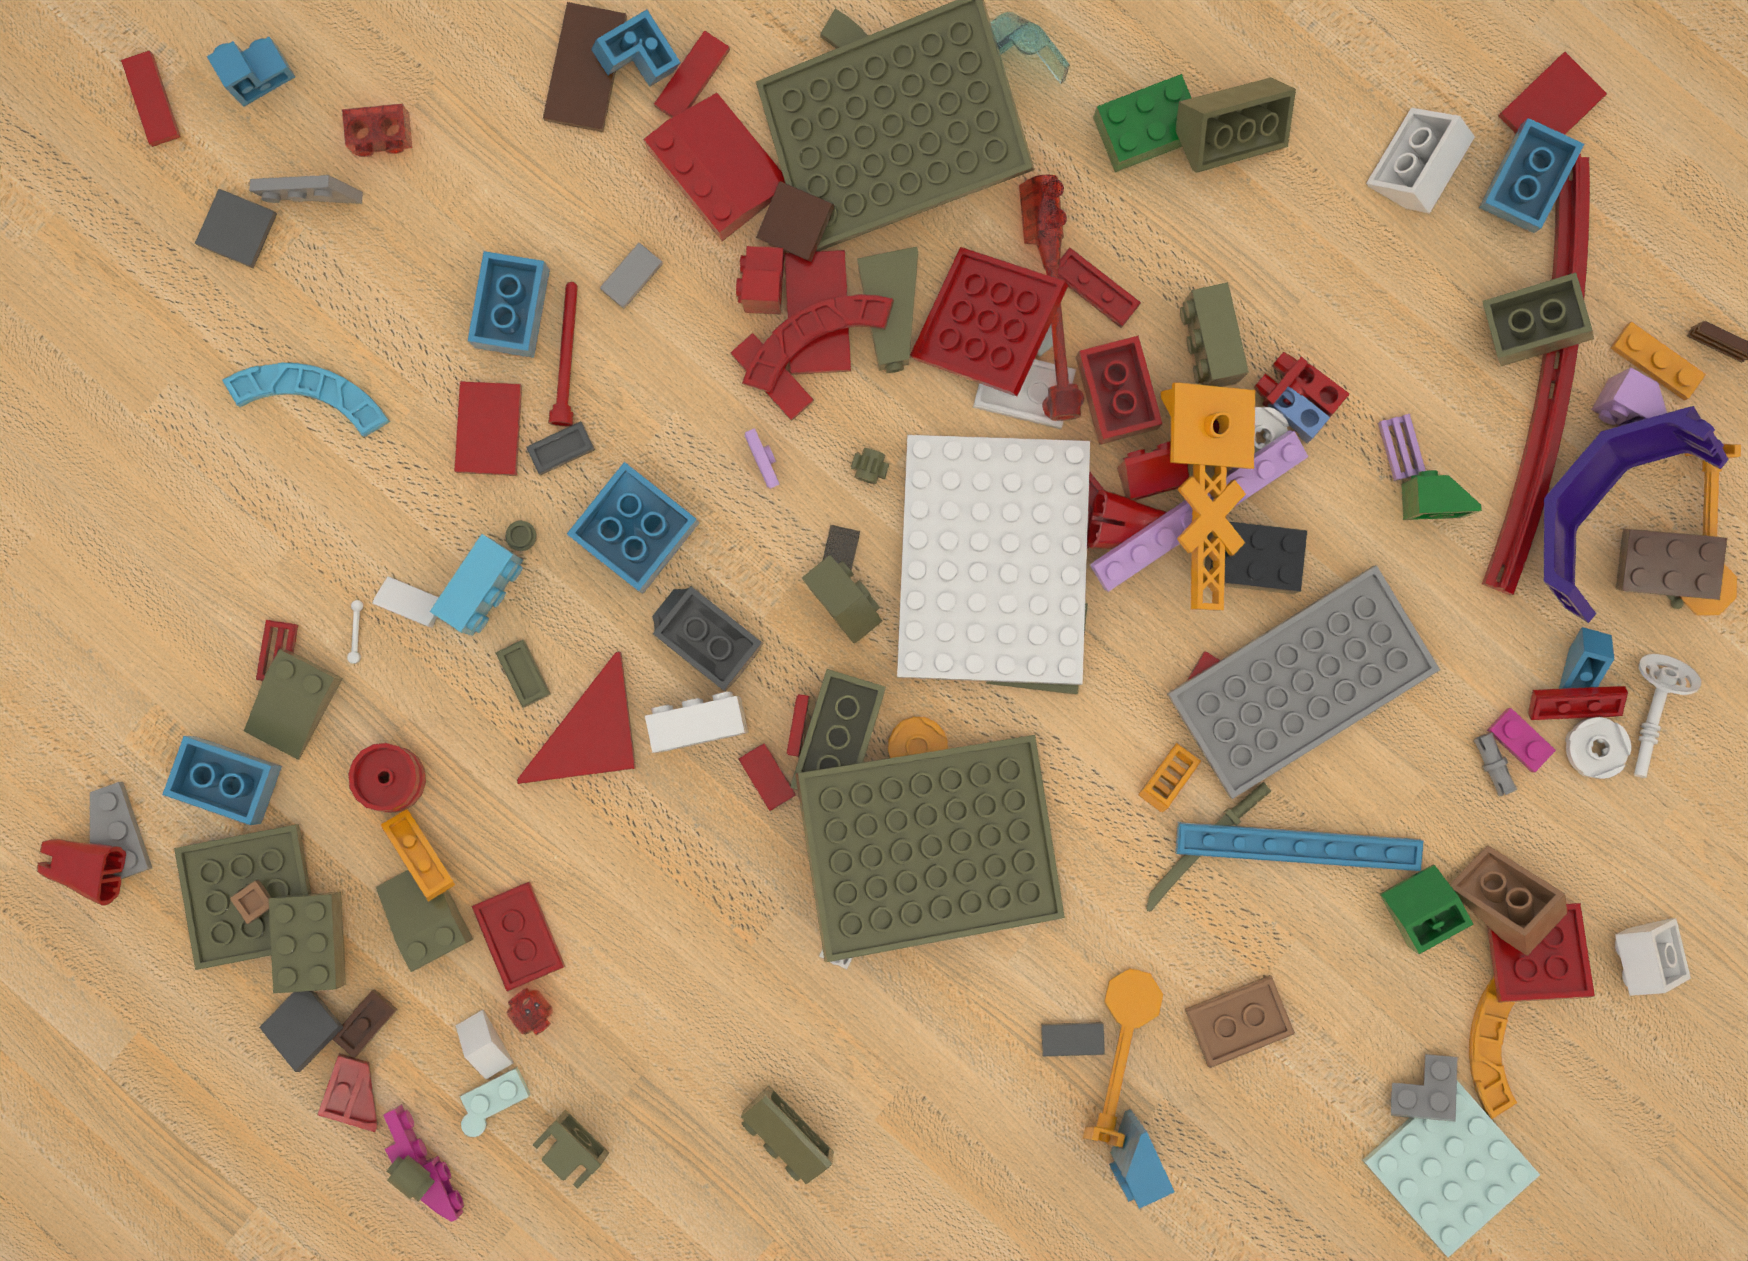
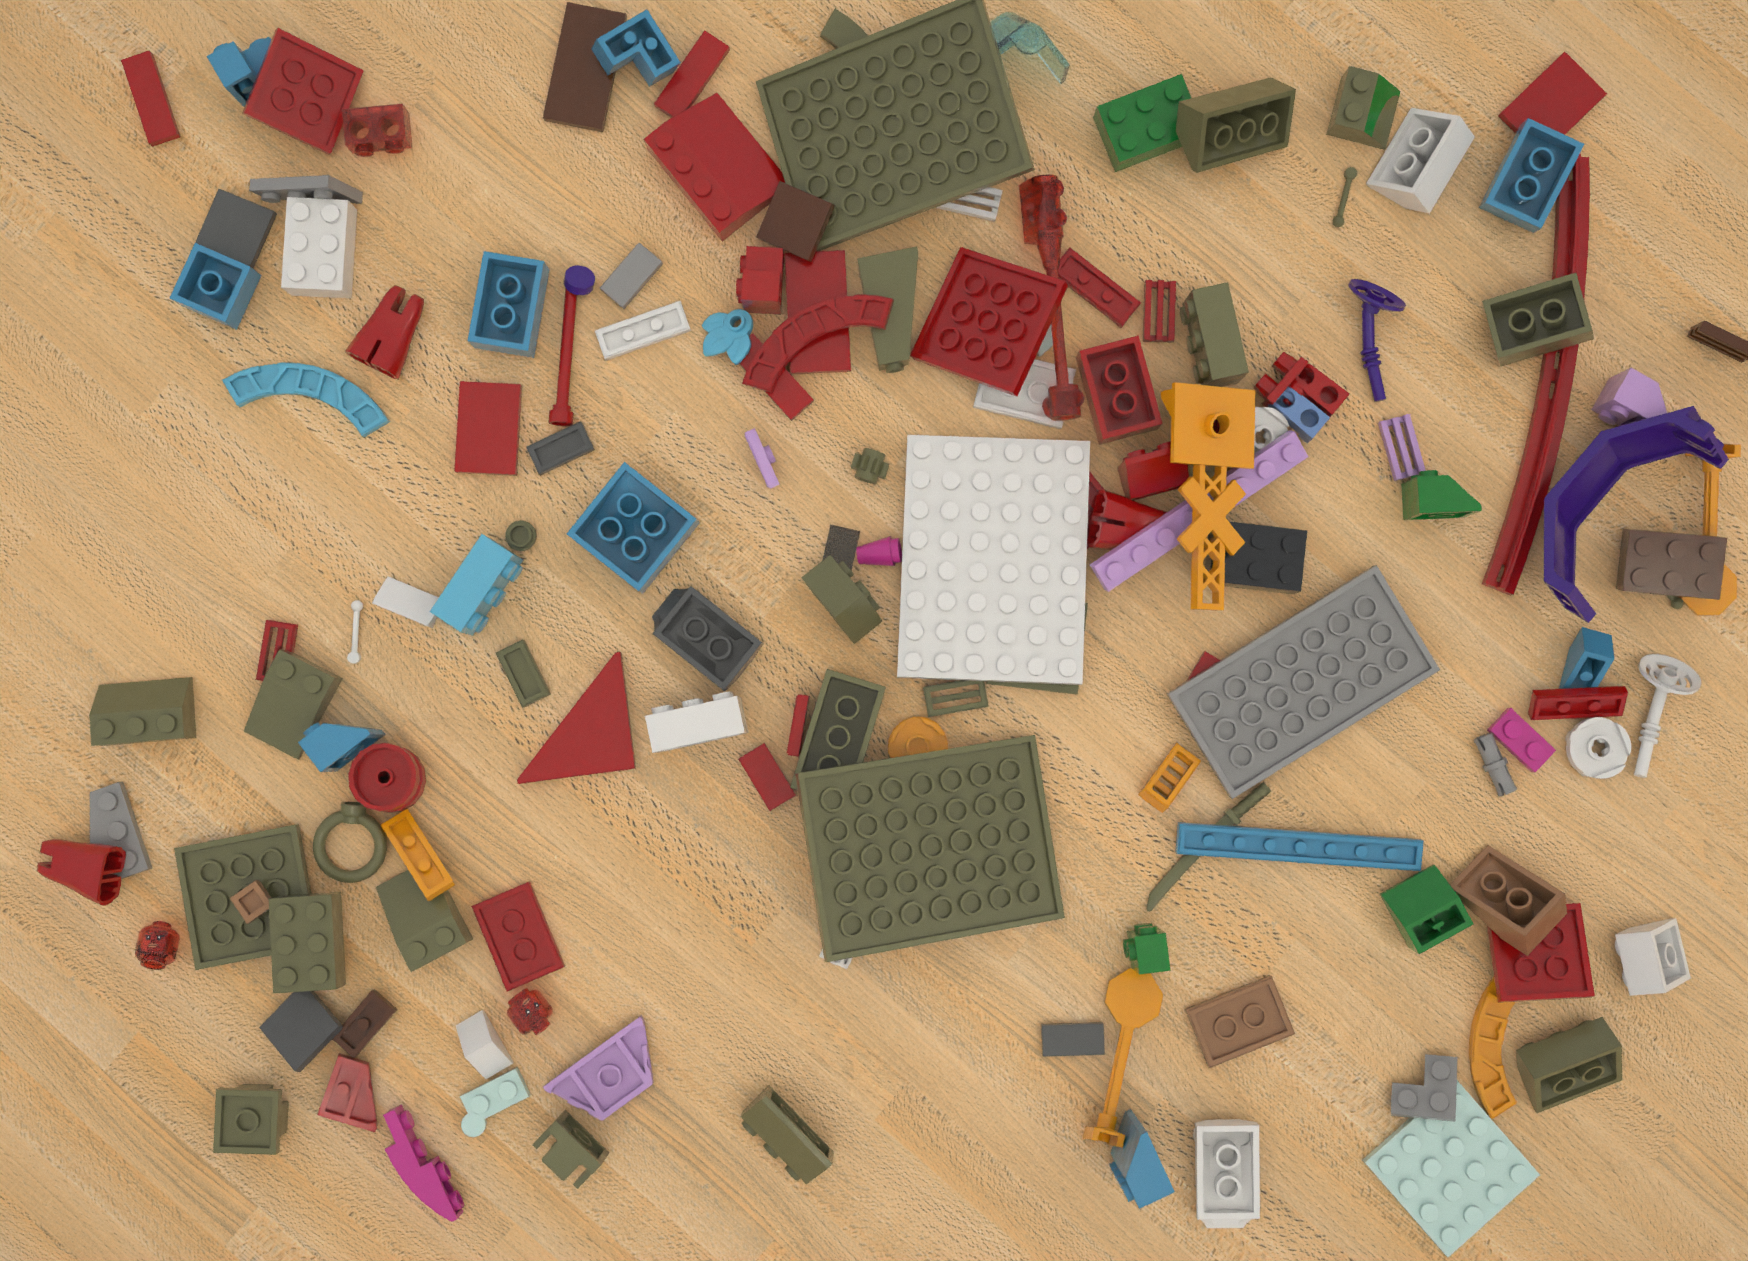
(143, 712): none -> olive slope
(157, 945): none -> clear red head
(215, 286): none -> dark azure brick
(222, 780): dark azure brick -> none
(249, 1119): none -> olive panel
(302, 91): none -> red plate
(319, 247): none -> white brick
(336, 744): none -> dark azure slope
(351, 814): none -> olive piece
(388, 333): none -> red piece
(409, 1177): olive brick -> none
(579, 280): none -> dark purple tile
(608, 1074): none -> lavender wing
(642, 330): none -> white tile
(725, 338): none -> medium azure plate
(880, 552): none -> dark pink cone
(929, 701): none -> olive tile
(974, 212): none -> white tile
(1147, 949): none -> green brick
(1160, 285): none -> red tile
(1227, 1172): none -> white slope
(1349, 174): none -> olive hinge
(1364, 108): none -> olive slope
(1374, 299): none -> dark purple dish
(1570, 1064): none -> olive slope
(1658, 361): light orange plate -> none

